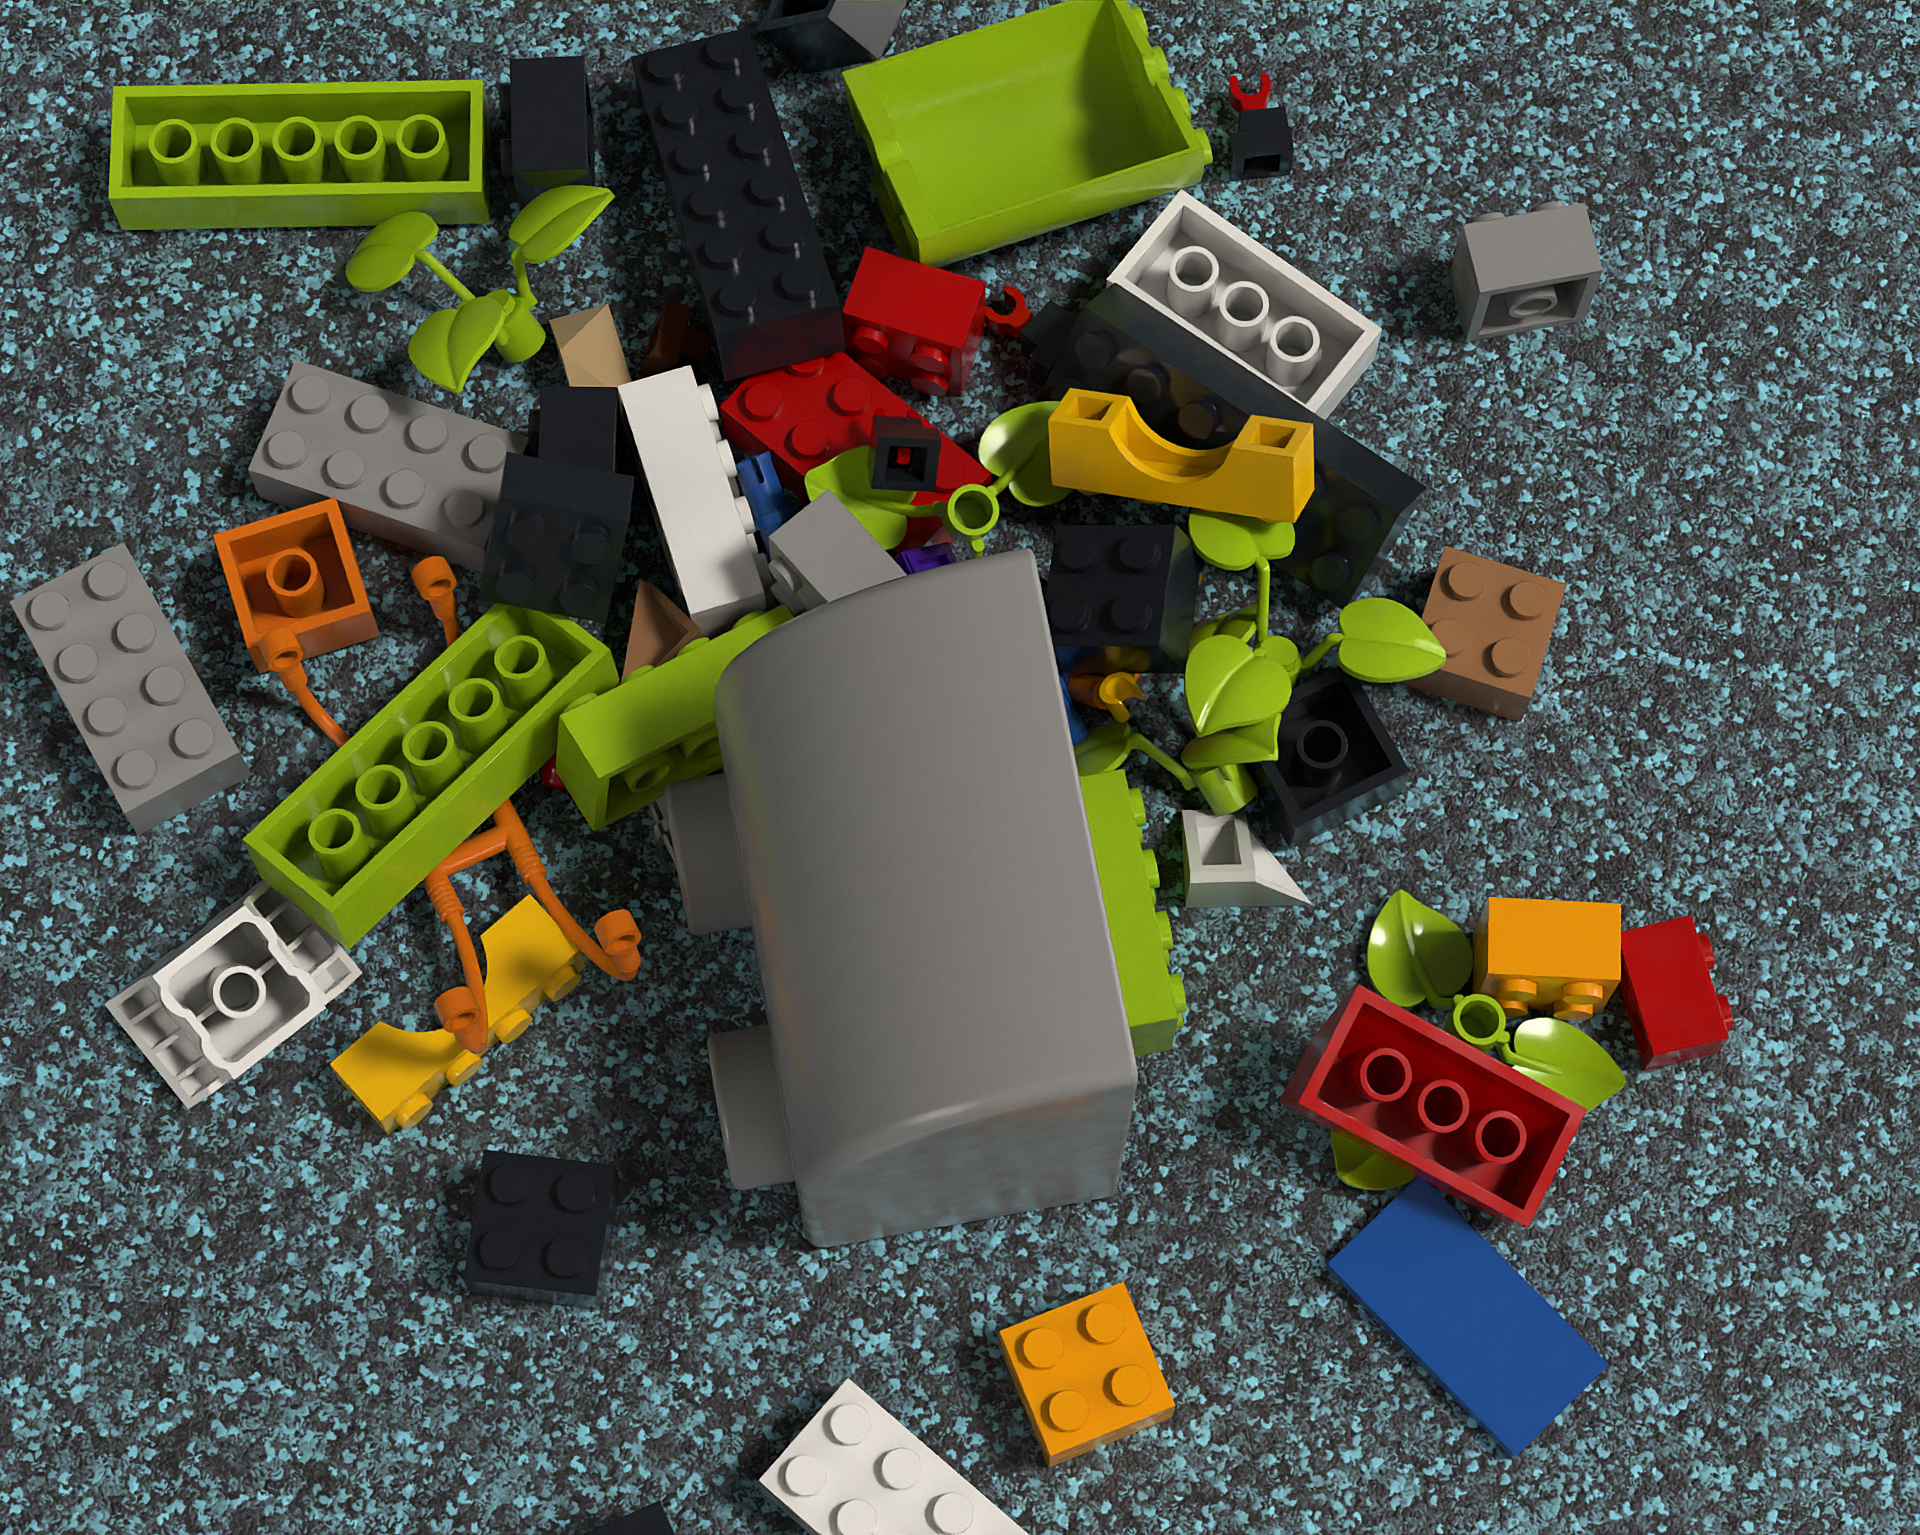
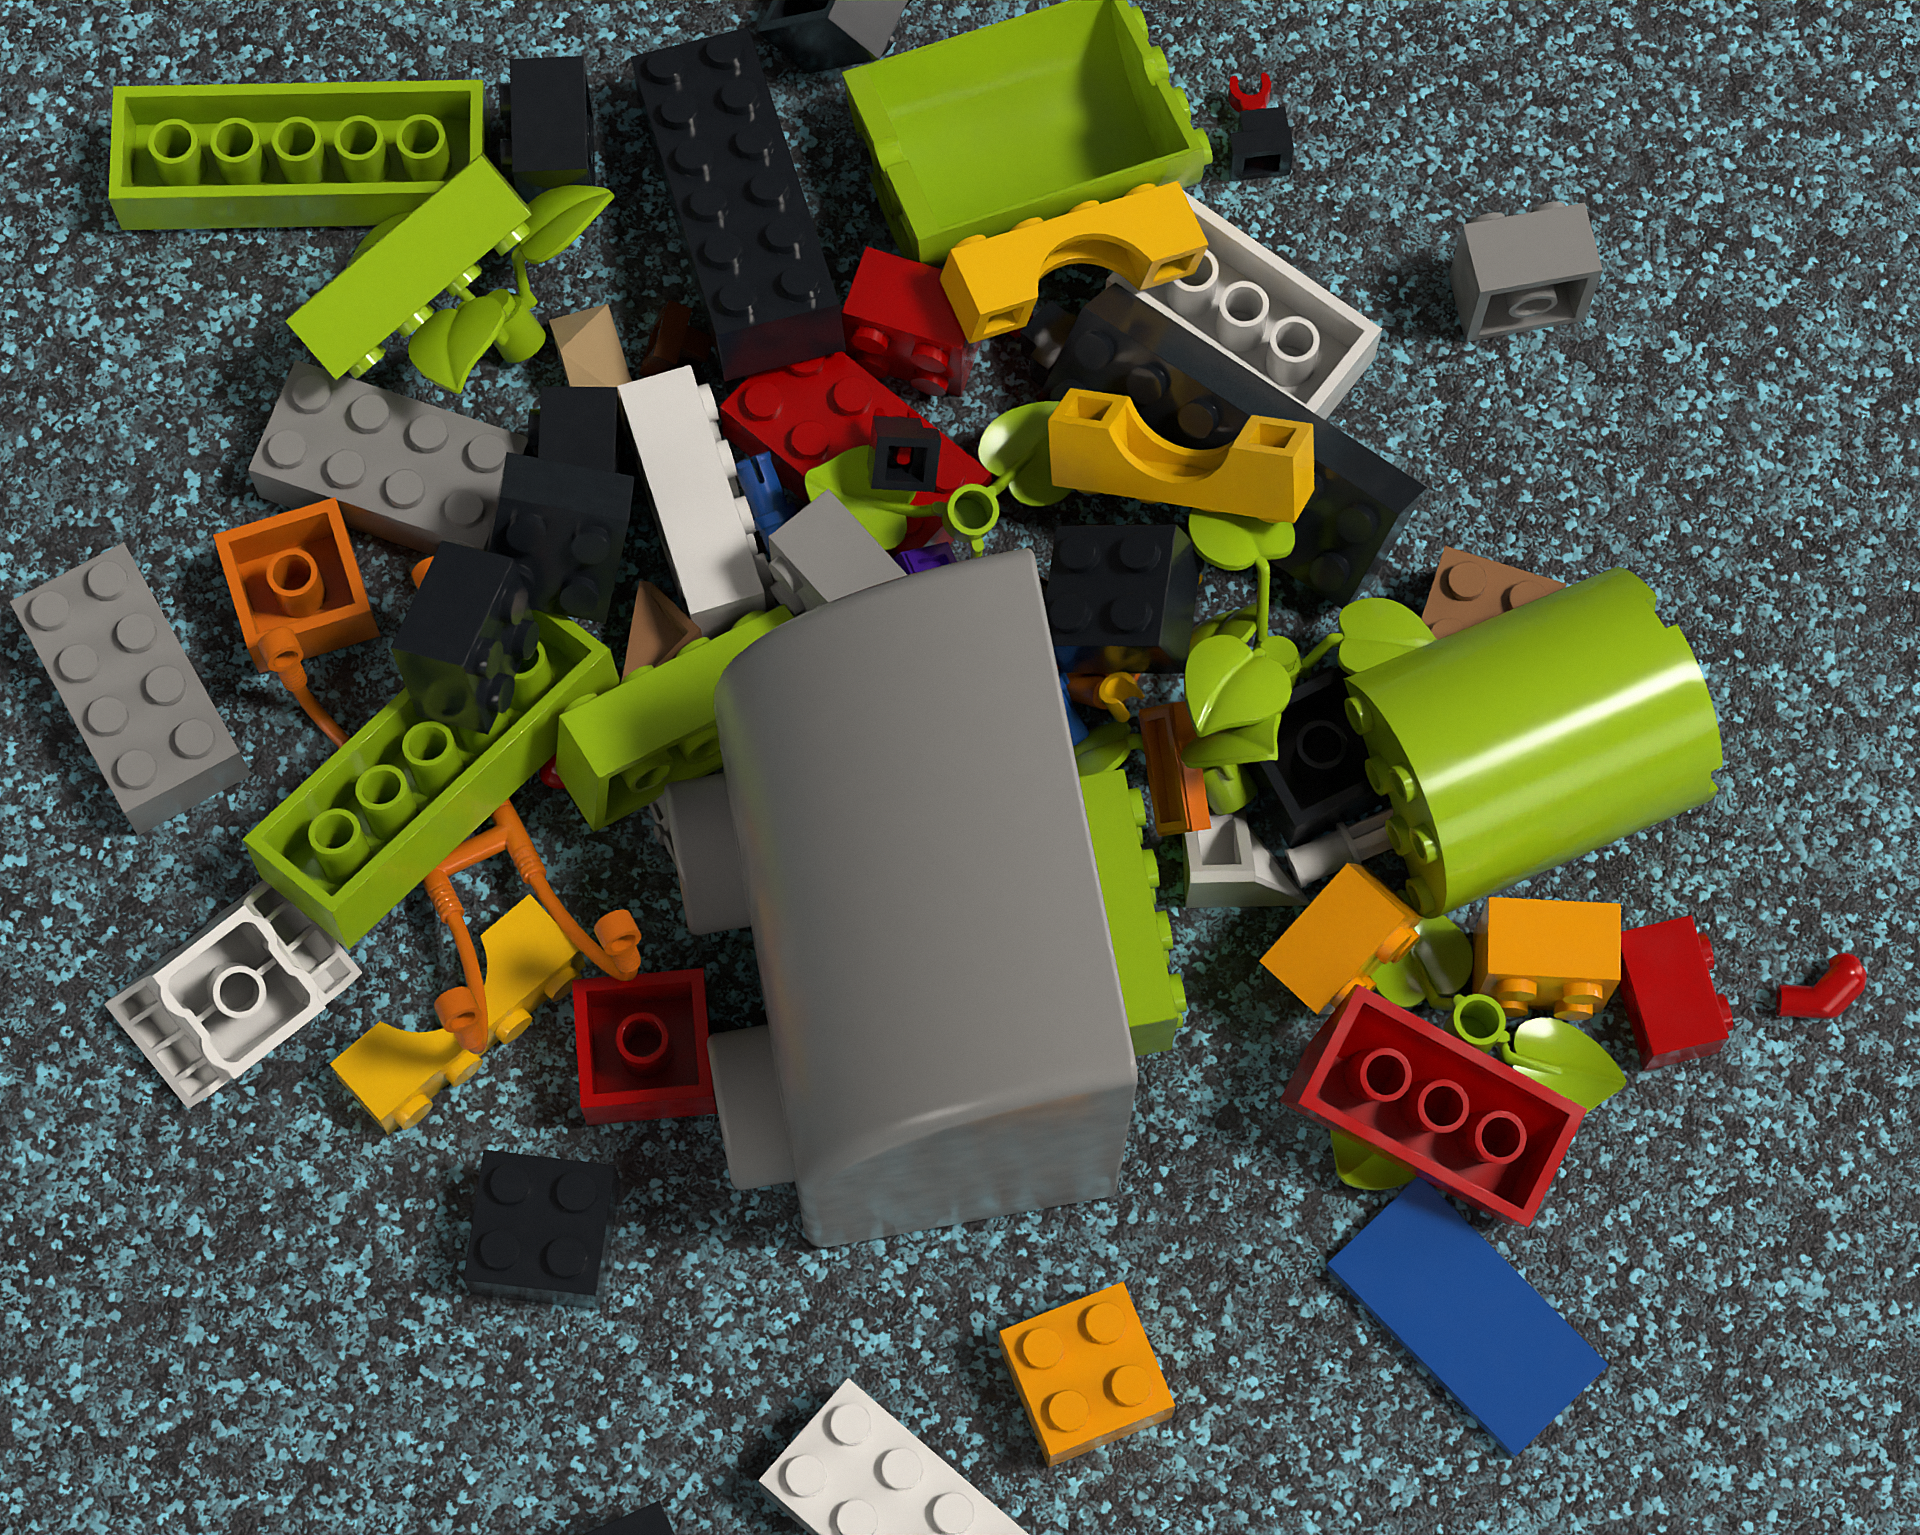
(409, 267): none -> lime brick
(465, 637): none -> black brick
(643, 1047): none -> red brick
(1142, 236): none -> yellow arch
(1175, 790): none -> orange tile
(1343, 846): none -> white axle
(1343, 939): none -> light orange brick
(1535, 738): none -> lime cylinder
(1829, 996): none -> red arm

